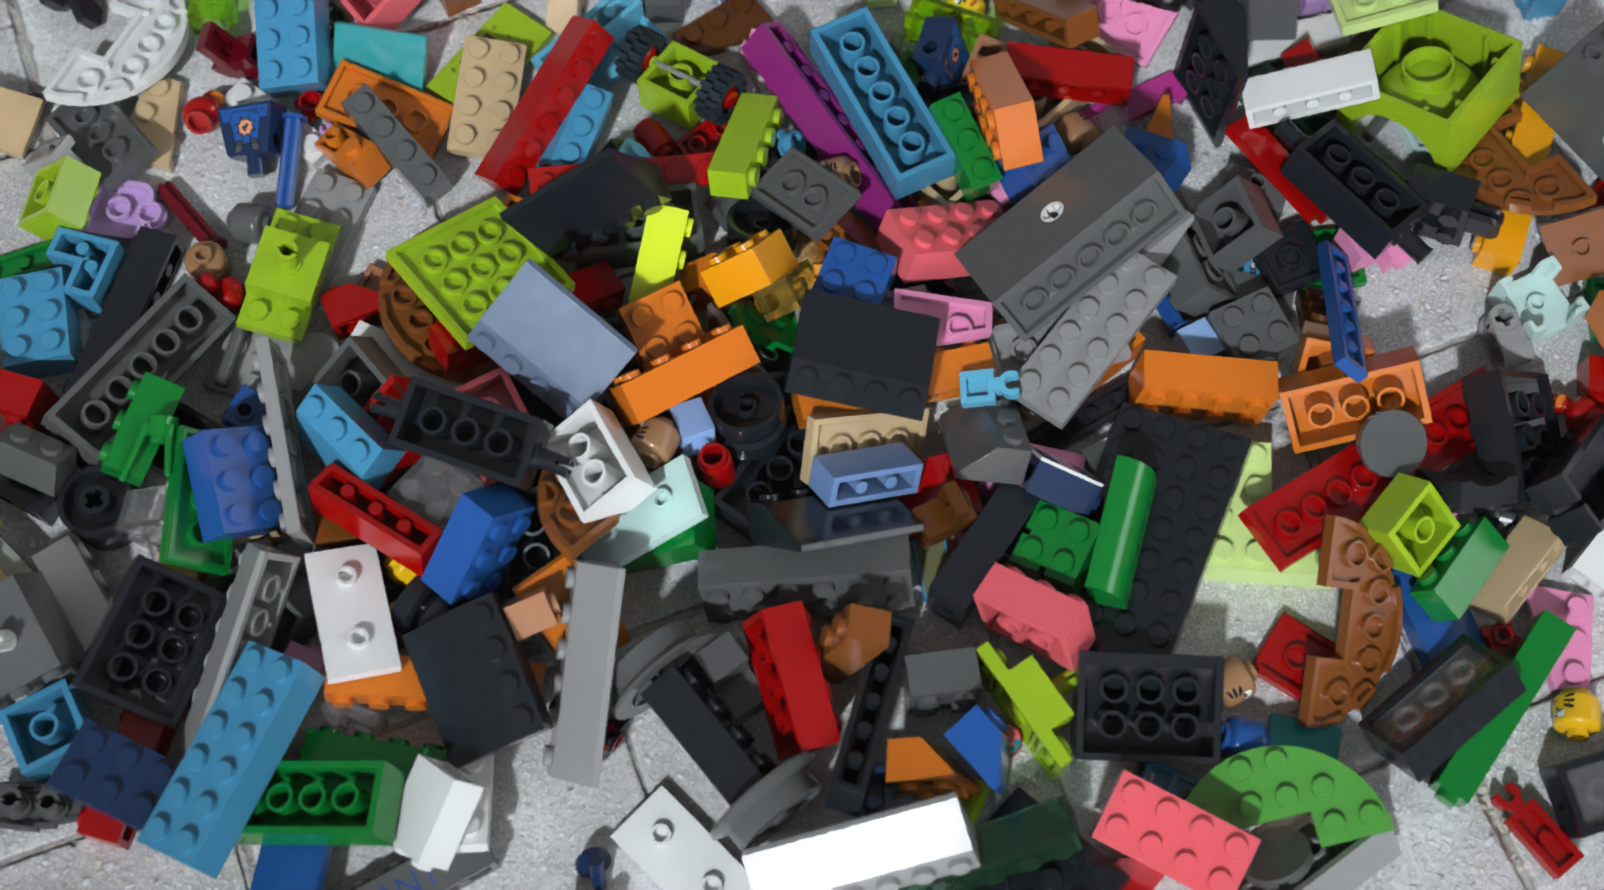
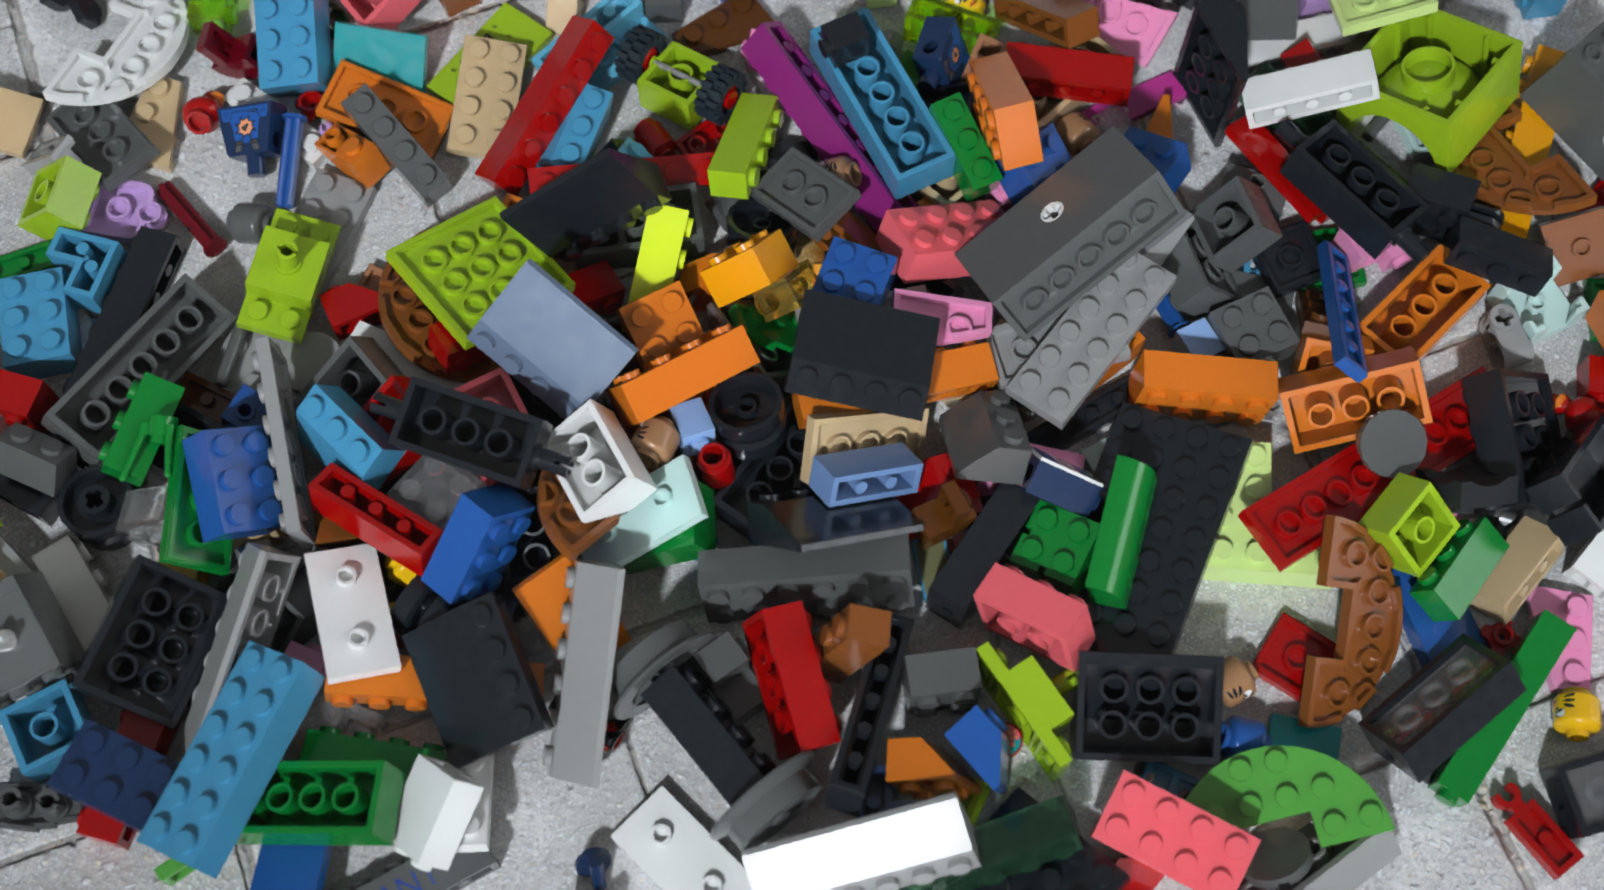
(172, 871): none -> bright green tile
(205, 396): none -> reddish brown plate
(207, 257): medium nougat head -> none
(225, 289): red animal -> none
(532, 612): nougat brick -> none
(789, 139): dark azure plate -> none
(844, 40): none -> black brick
(981, 387): medium azure plate -> none
(1423, 306): none -> orange brick
(1498, 256): none -> black brick

